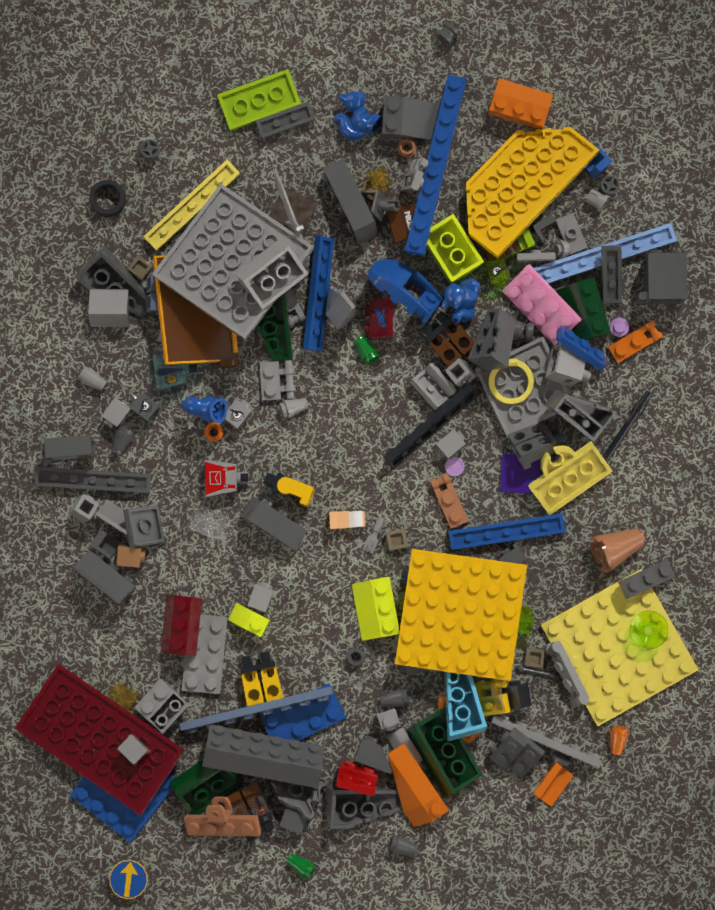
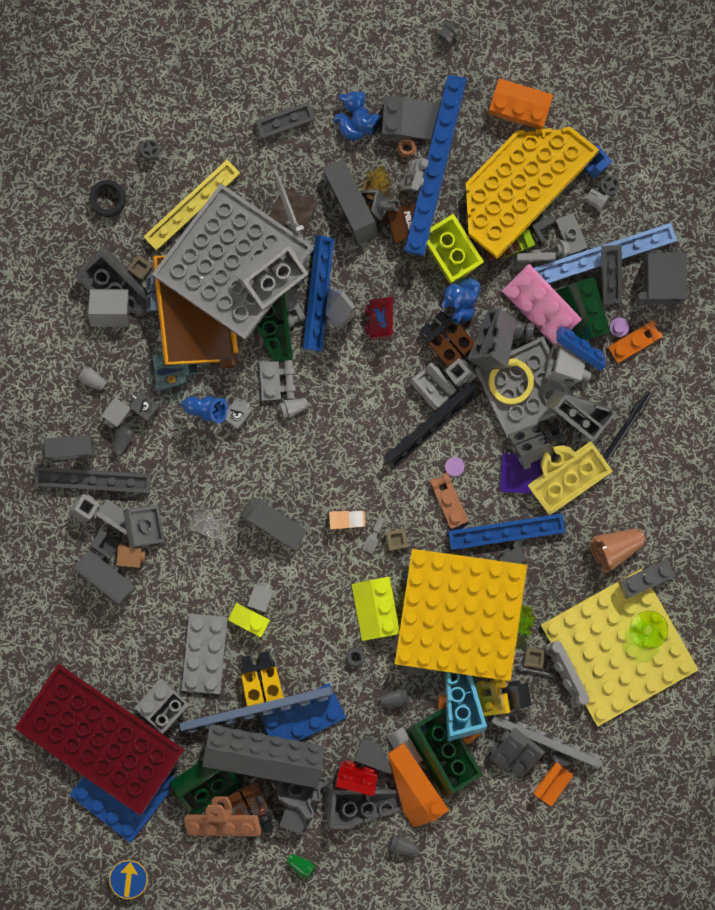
(123, 695): clear yellow brick -> none
(133, 749): light grey panel -> none
(181, 625): dark red slope -> none
(209, 427): orange plate -> none
(223, 478): torso -> none
(258, 99): lime plate -> none
(290, 487): yellow hips -> none
(366, 350): green cone -> none
(388, 720): light grey brick -> none
(391, 276): blue slope -> none
(451, 443): light grey brick -> none
(497, 273): clear neon green brick -> none
(618, 738): orange cone -> none

